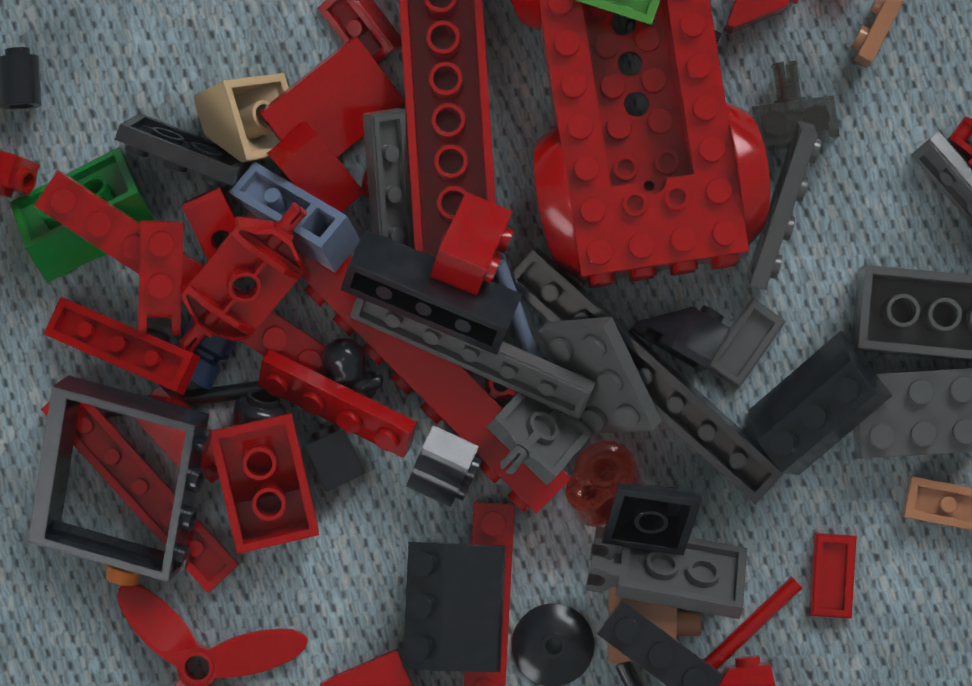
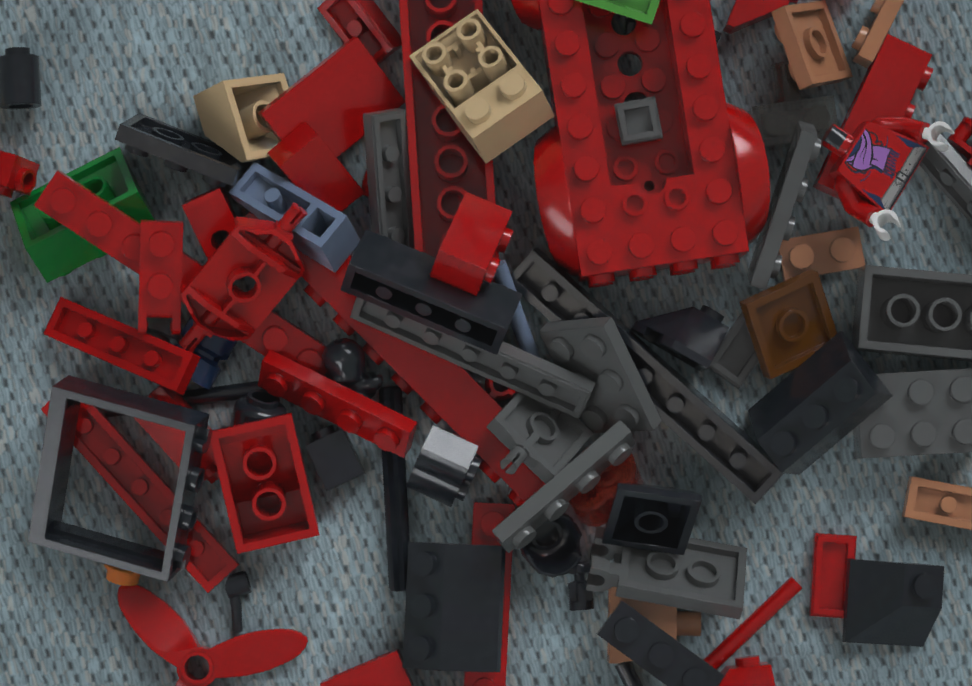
(237, 585): none -> black hand
(395, 501): none -> black axle
(482, 85): none -> tan slope
(546, 623): black dish -> none
(553, 498): none -> dark grey plate
(555, 547): none -> black hair
(578, 595): none -> black piece
(638, 121): none -> dark grey tile
(788, 322): none -> reddish brown plate
(811, 44): none -> nougat plate
(822, 252): none -> nougat plate
(878, 165): none -> torso
(882, 93): none -> red brick
(891, 602): none -> black slope

